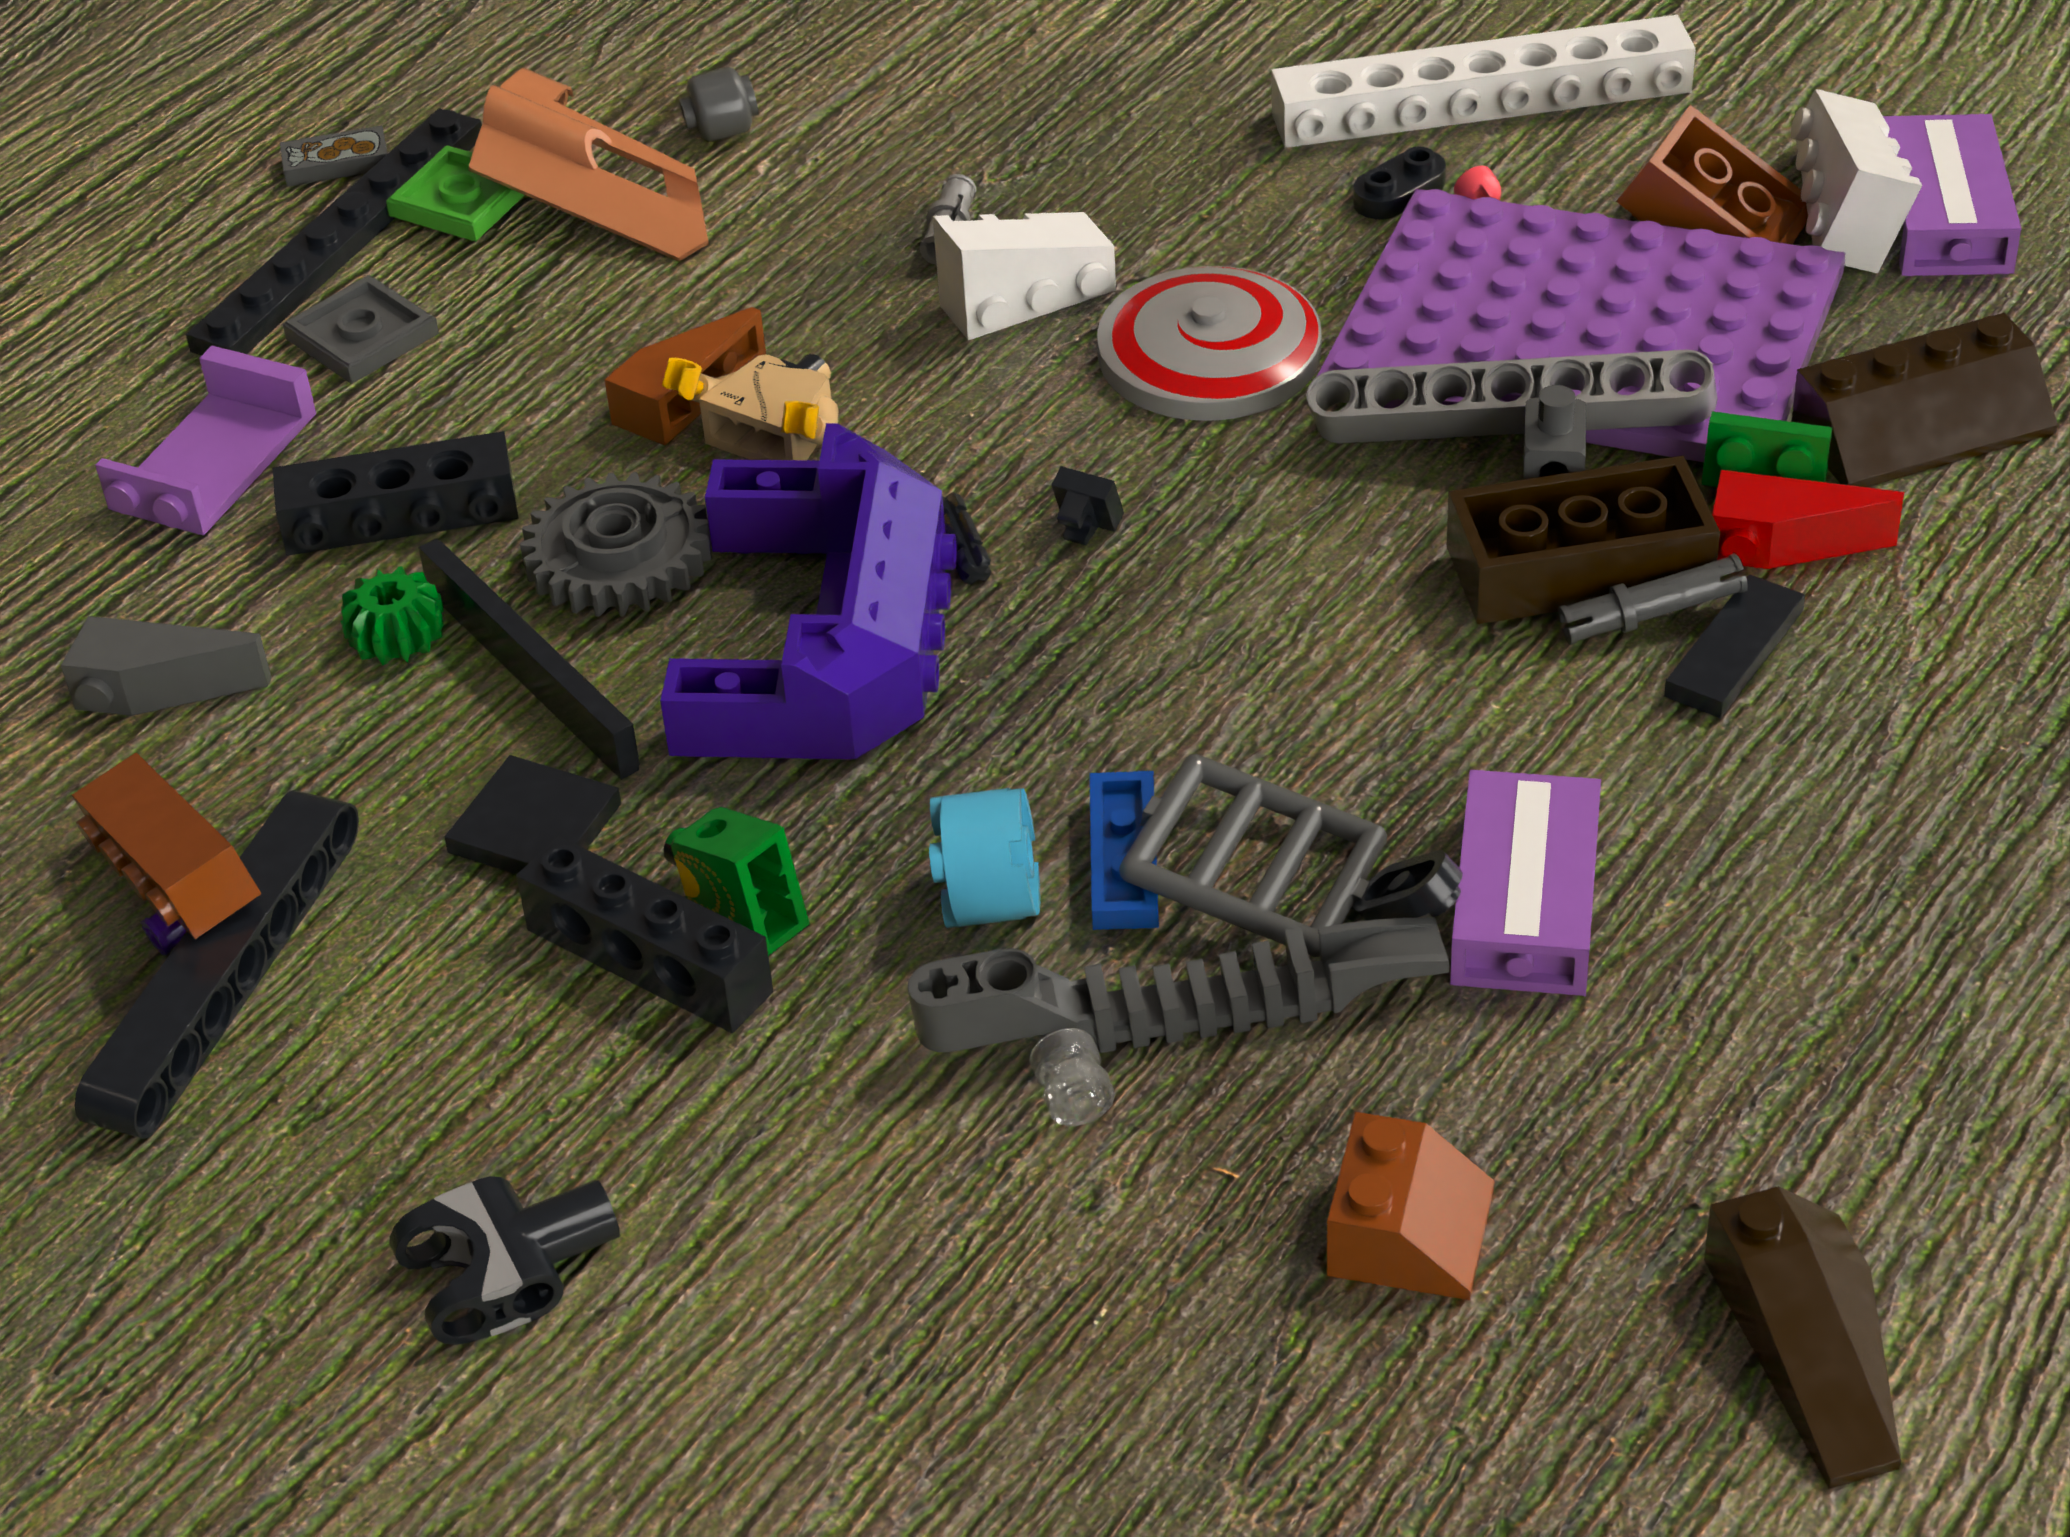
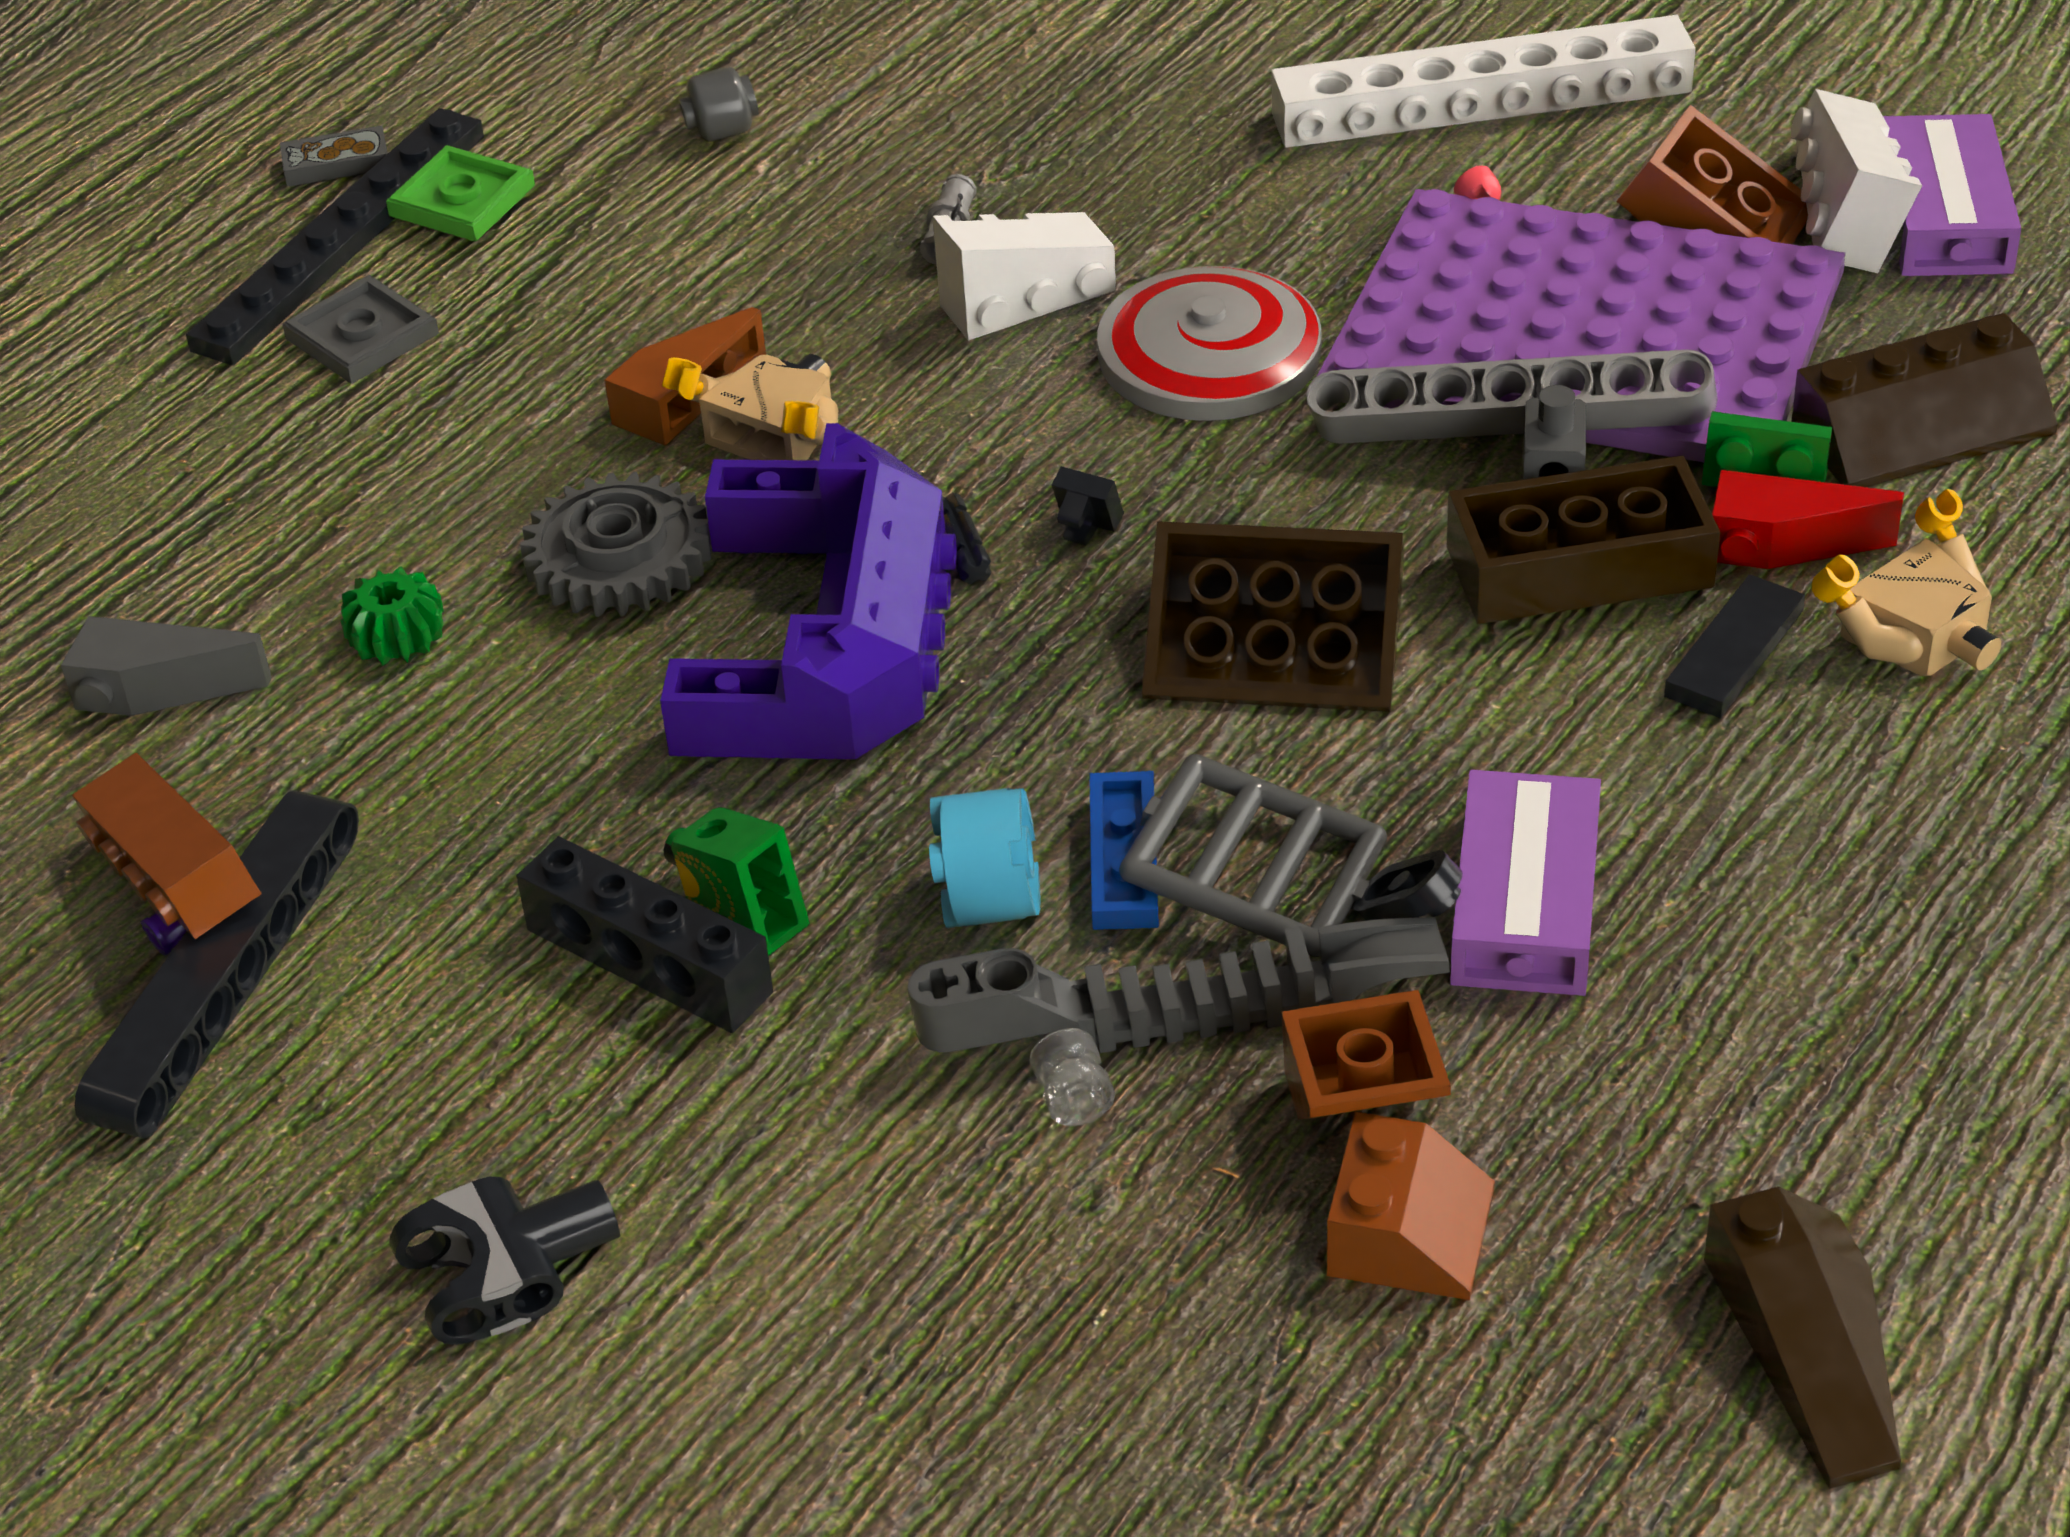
(218, 447): medium lavender panel -> none
(394, 493): black brick -> none
(527, 810): black tile -> none
(532, 660): black tile -> none
(546, 154): nougat panel -> none
(1274, 616): none -> dark brown slope
(1361, 1055): none -> dark orange slope
(1389, 187): black plate -> none
(1651, 599): dark grey pin -> none
(1920, 604): none -> tan torso

